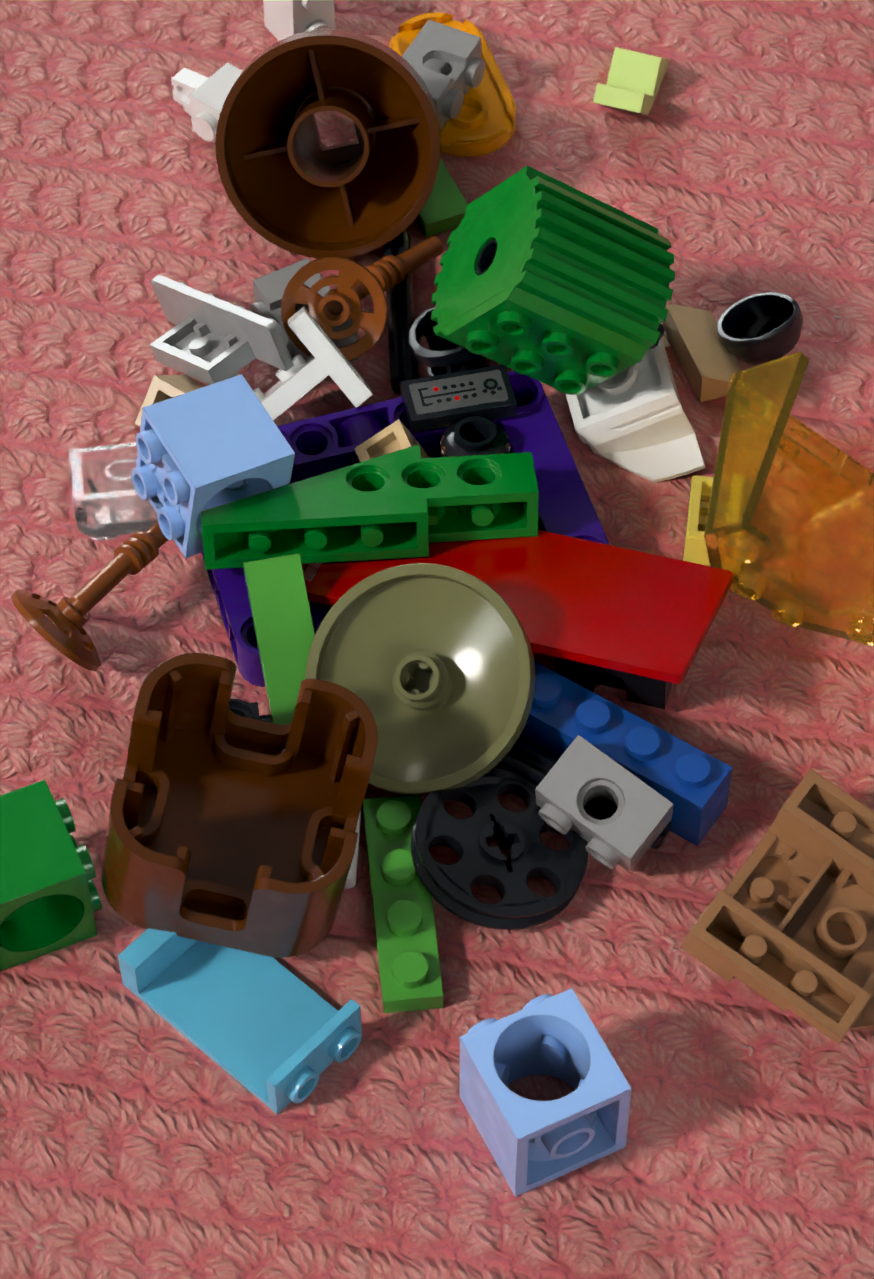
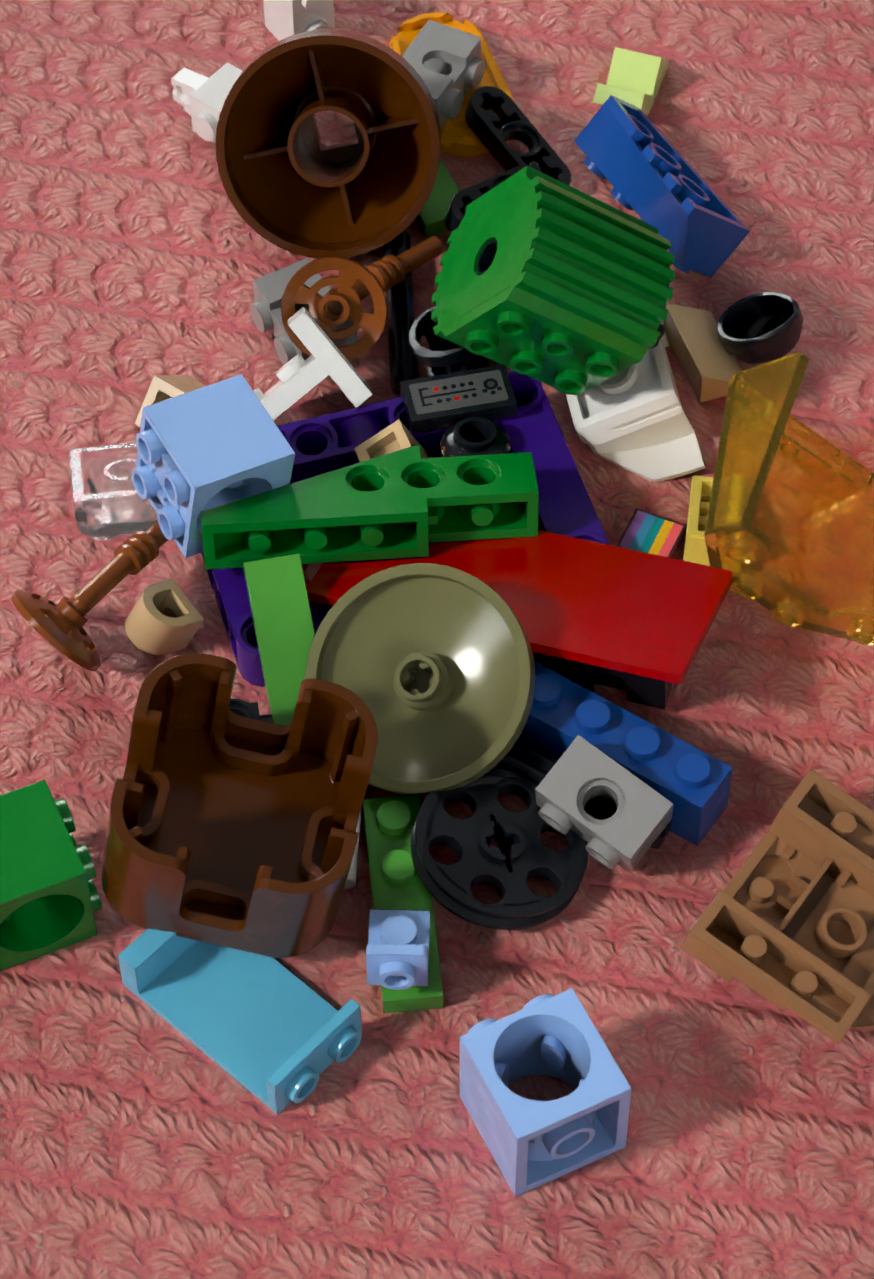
(162, 619): none -> tan plate
(214, 336): light grey bracket -> none
(398, 948): none -> light blue bracket
(511, 126): none -> black beam
(653, 534): none -> tile
(660, 186): none -> blue wedge

